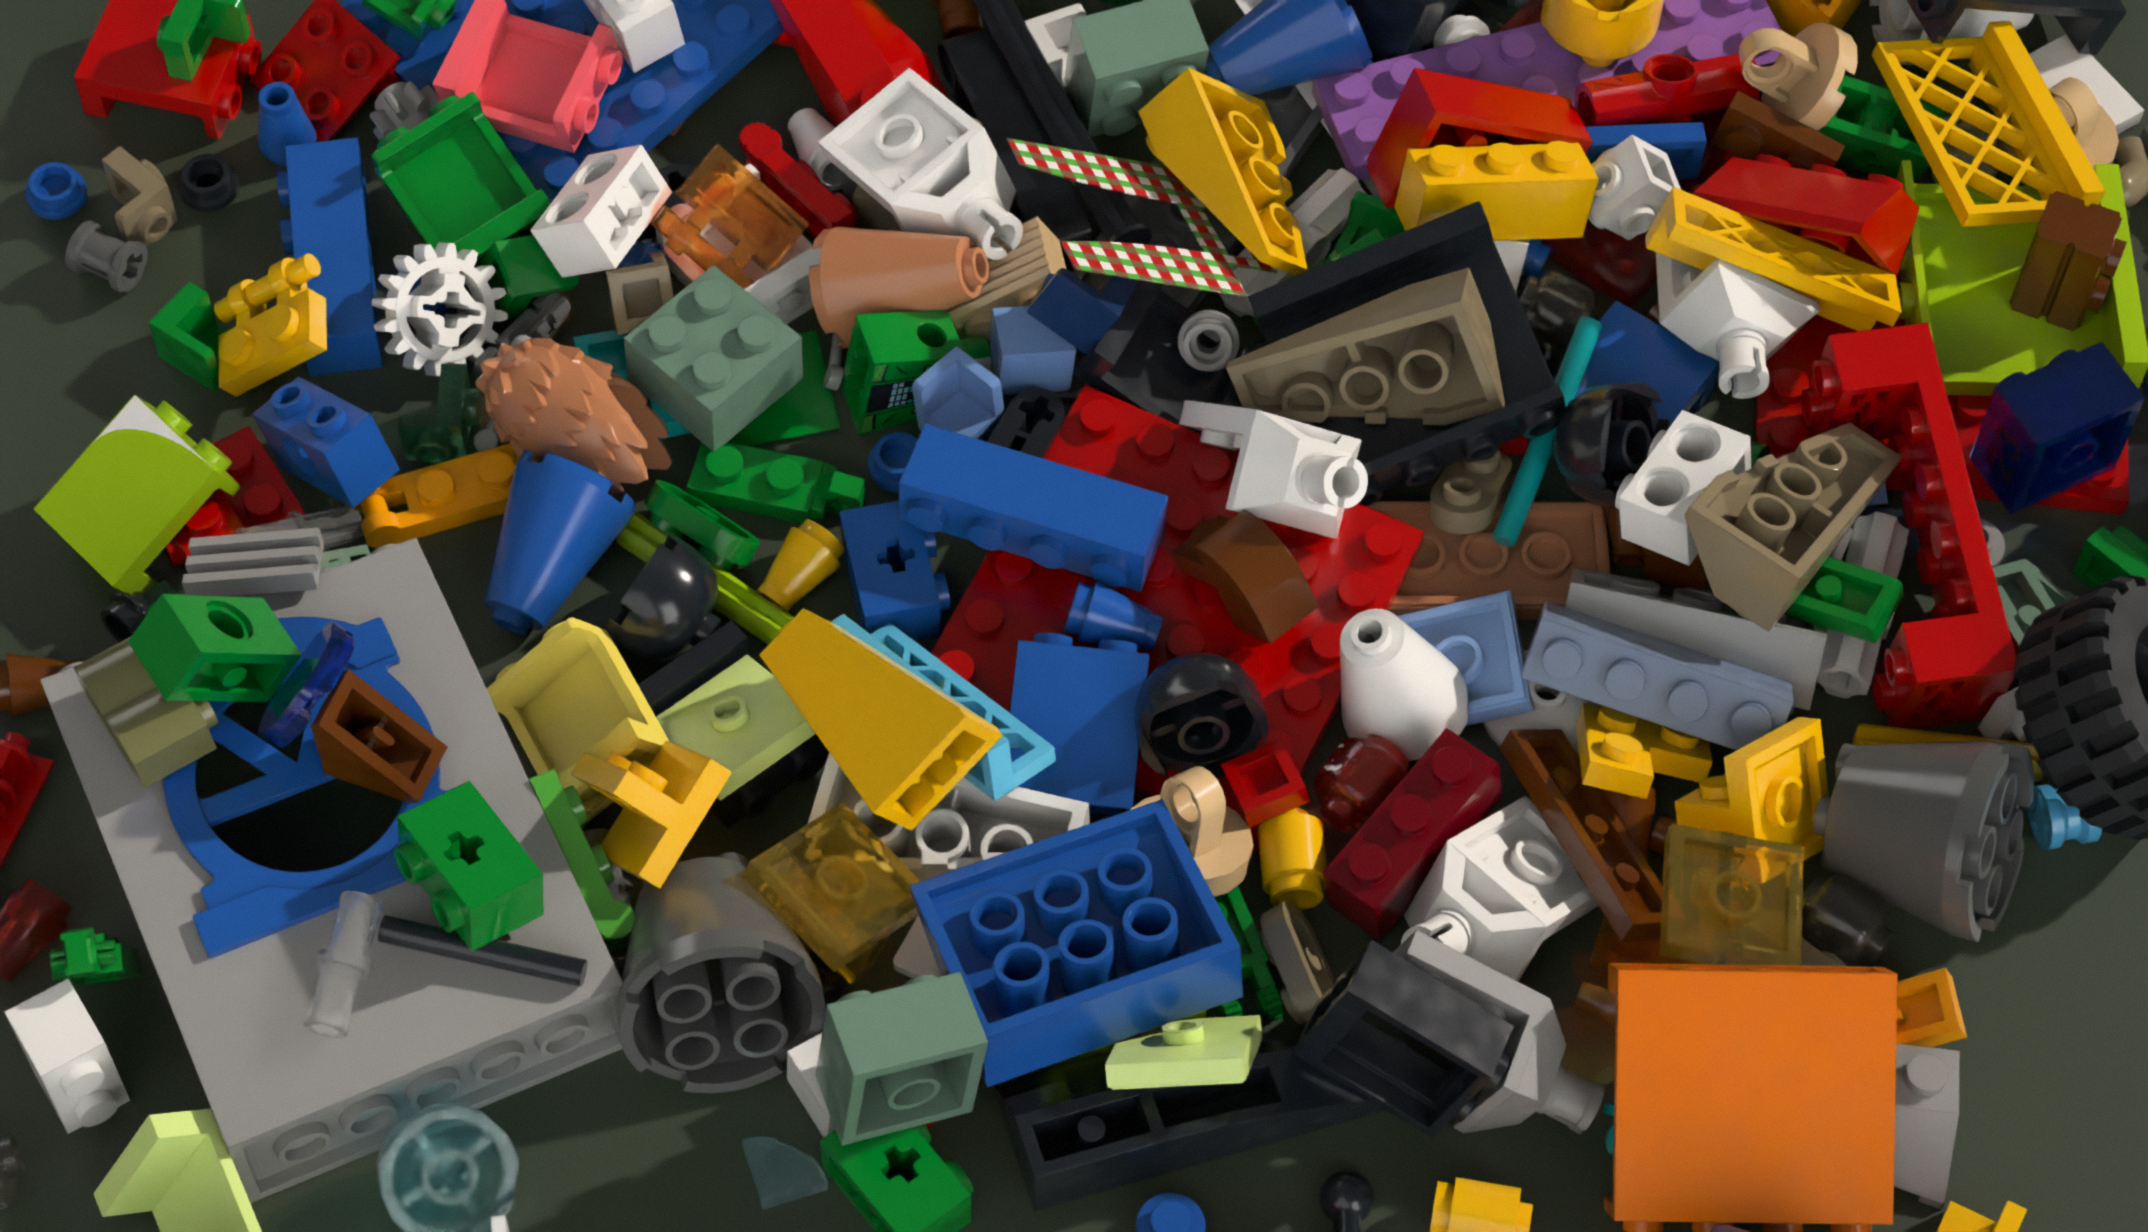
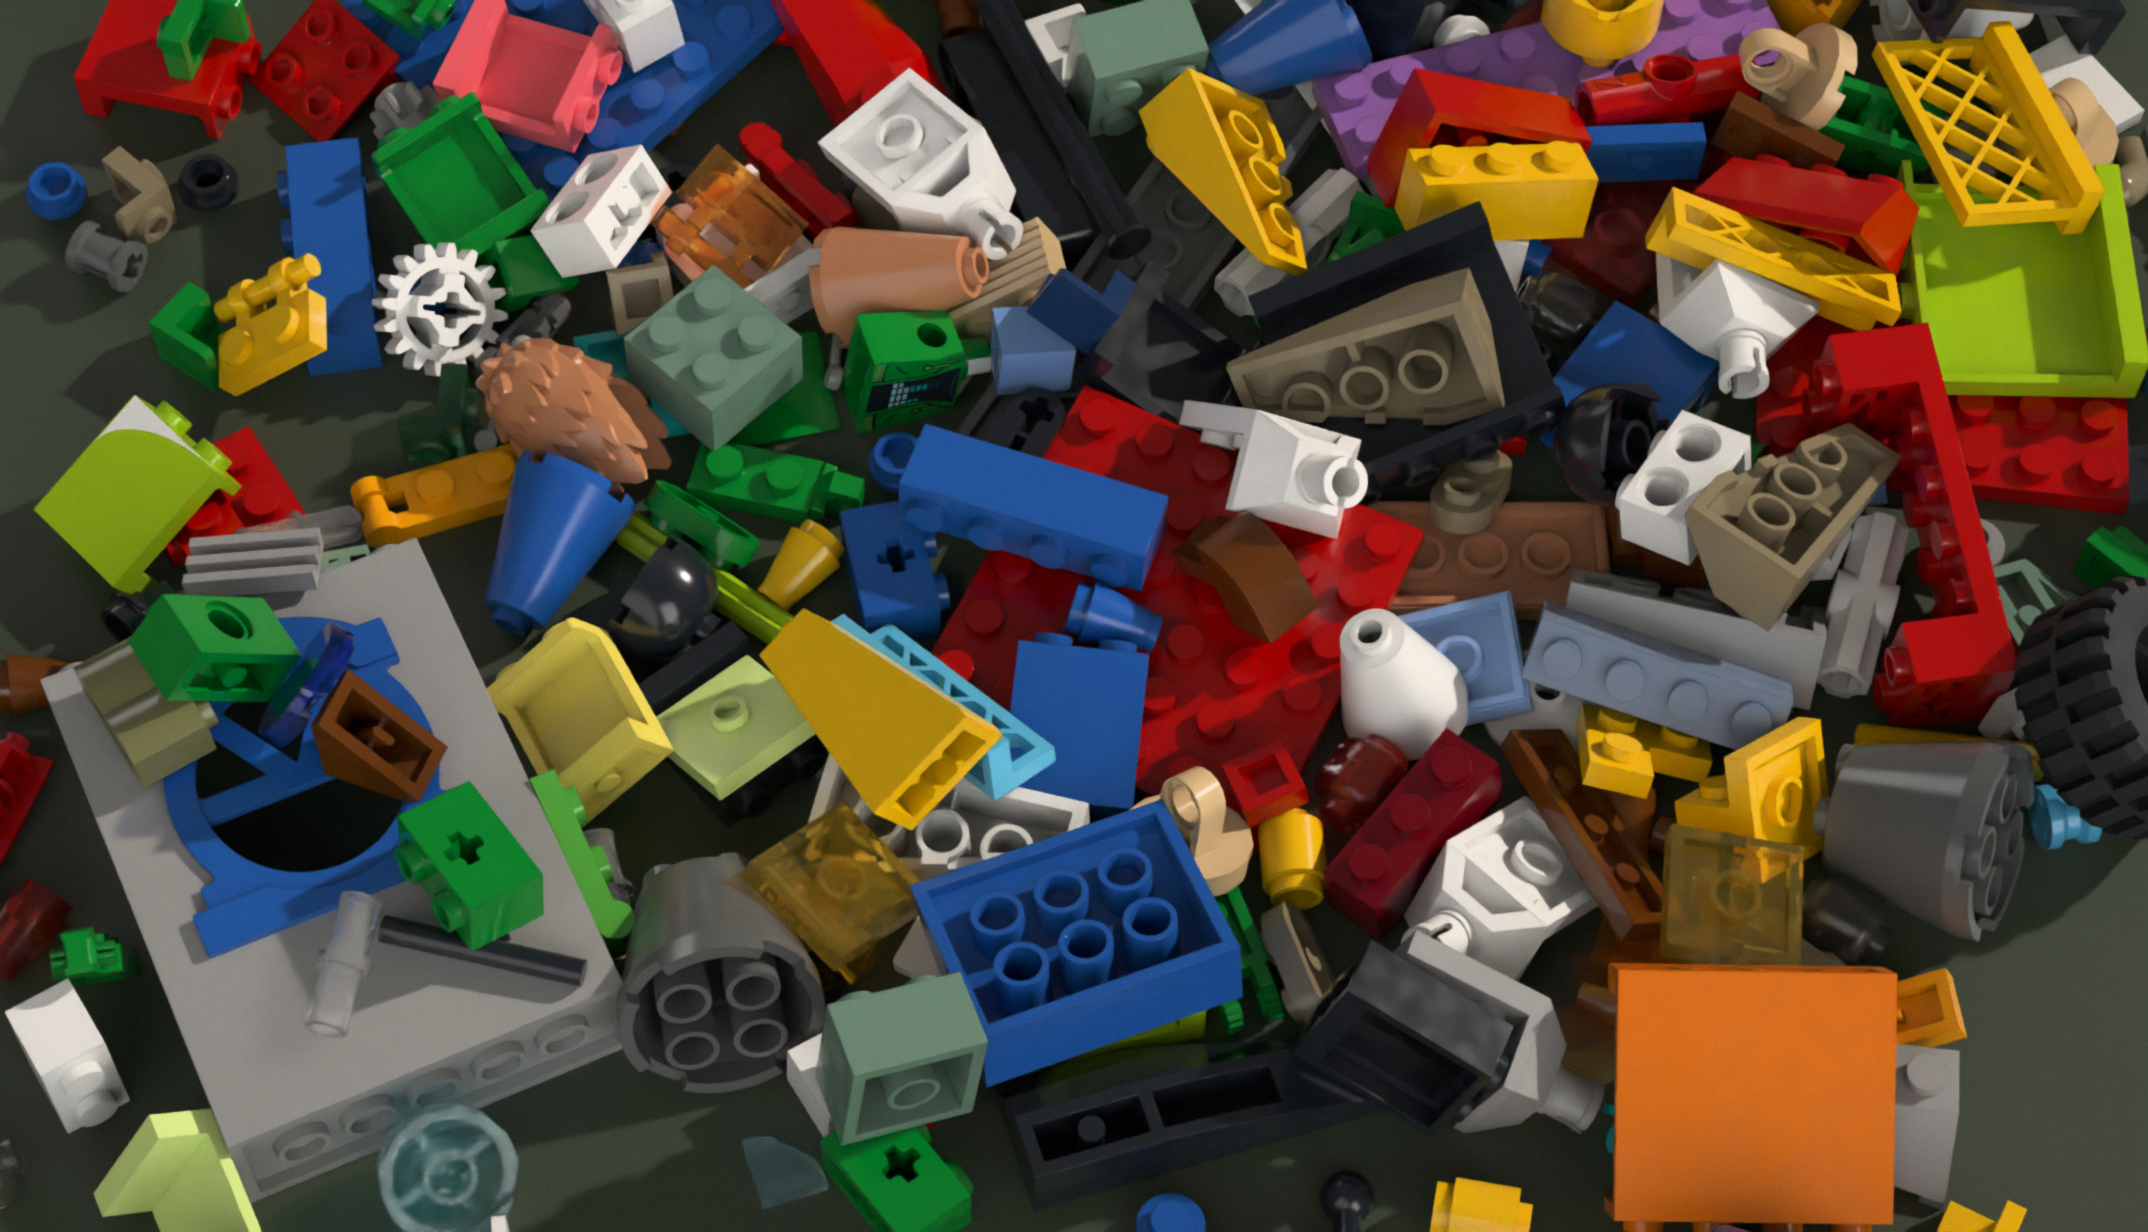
(281, 122): blue cone -> none
(326, 441): blue brick -> none
(658, 805): yellow bracket -> none
(807, 129): white cone -> none
(959, 396): medium blue panel -> none
(1144, 262): piece -> none
(1186, 1054): yellowish green plate -> none
(1198, 714): black cylinder -> none
(1208, 358): light grey plate -> none
(1540, 448): teal bar -> none
(1630, 187): white brick -> none
(1849, 600): green hinge -> none
(2056, 426): clear blue brick -> none
(2067, 261): reddish brown brick -> none

